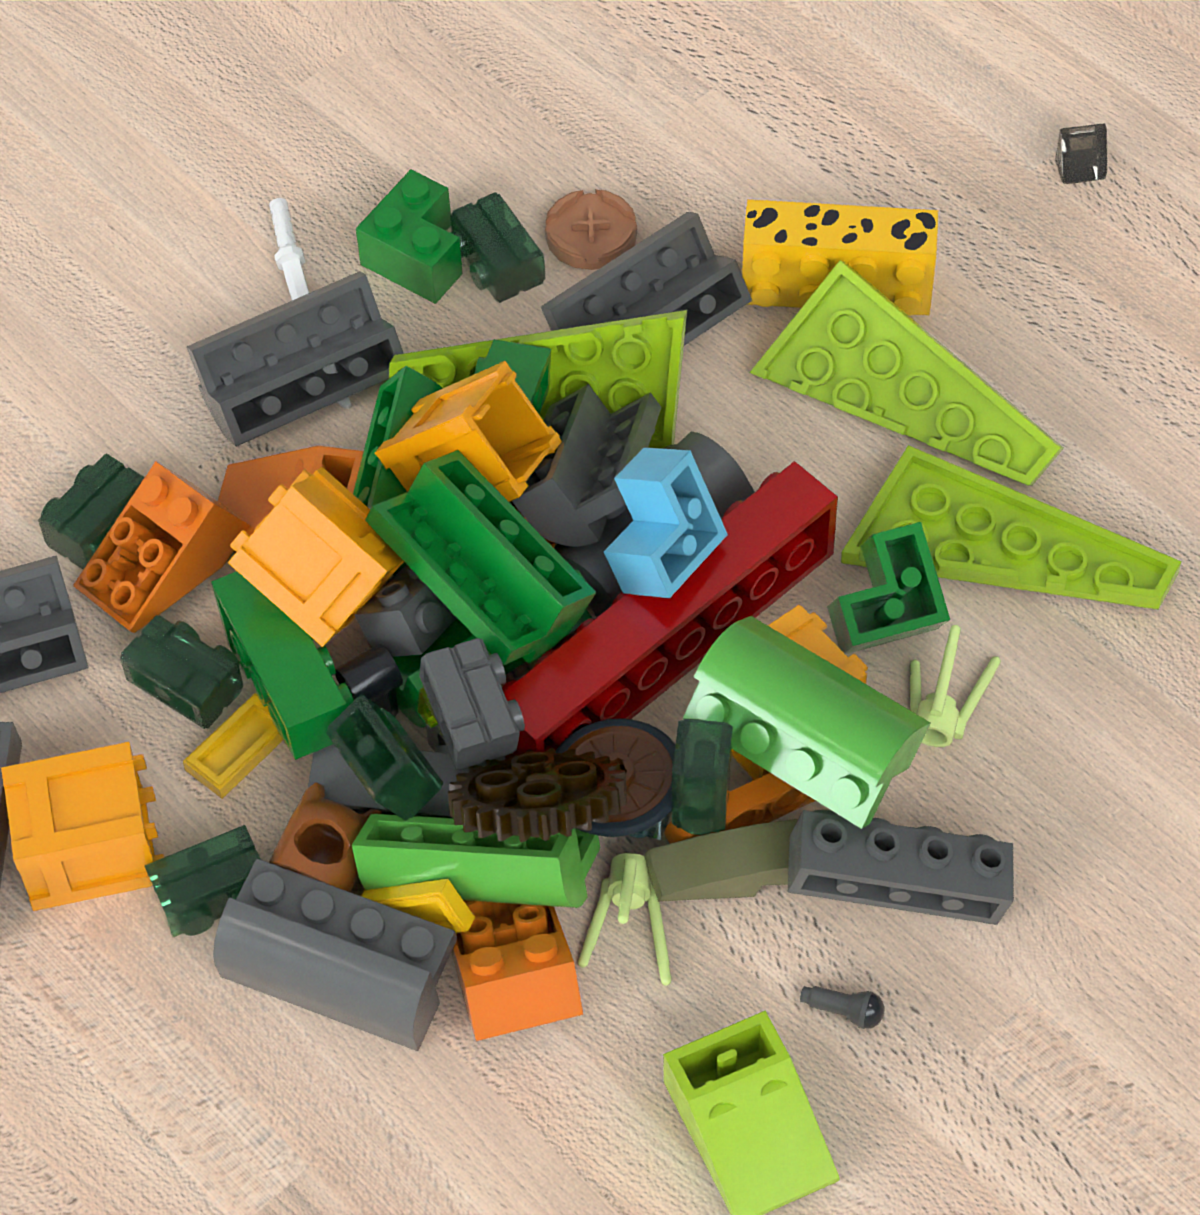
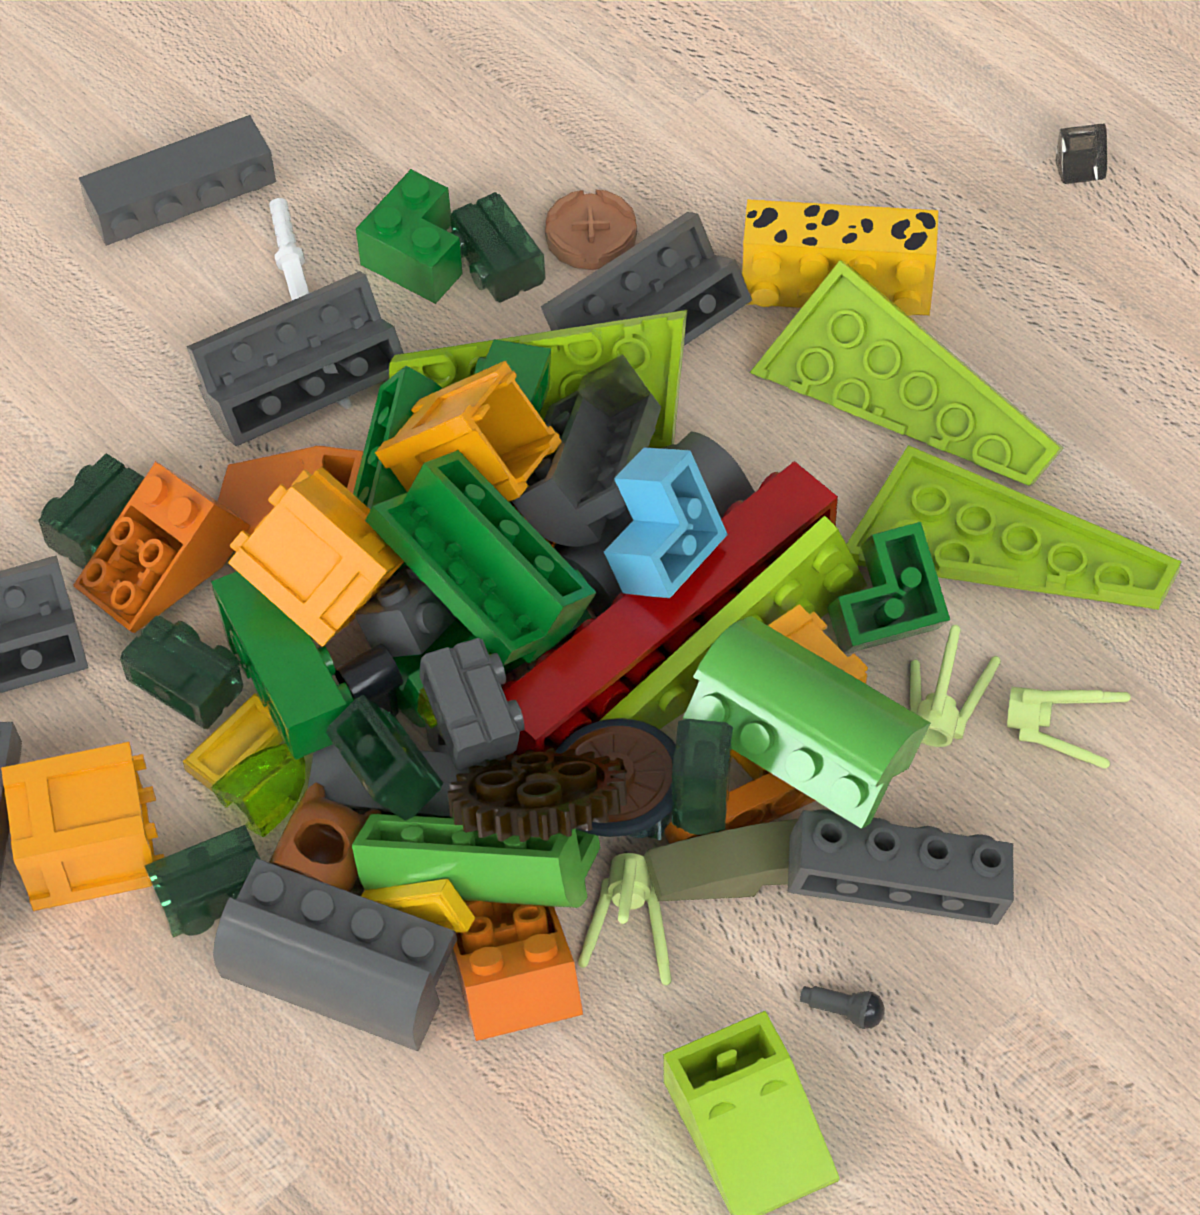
(178, 180): none -> dark grey brick
(263, 787): none -> clear neon green brick
(613, 387): none -> clear smoke slope
(806, 574): none -> lime wing
(1033, 709): none -> yellowish green plant

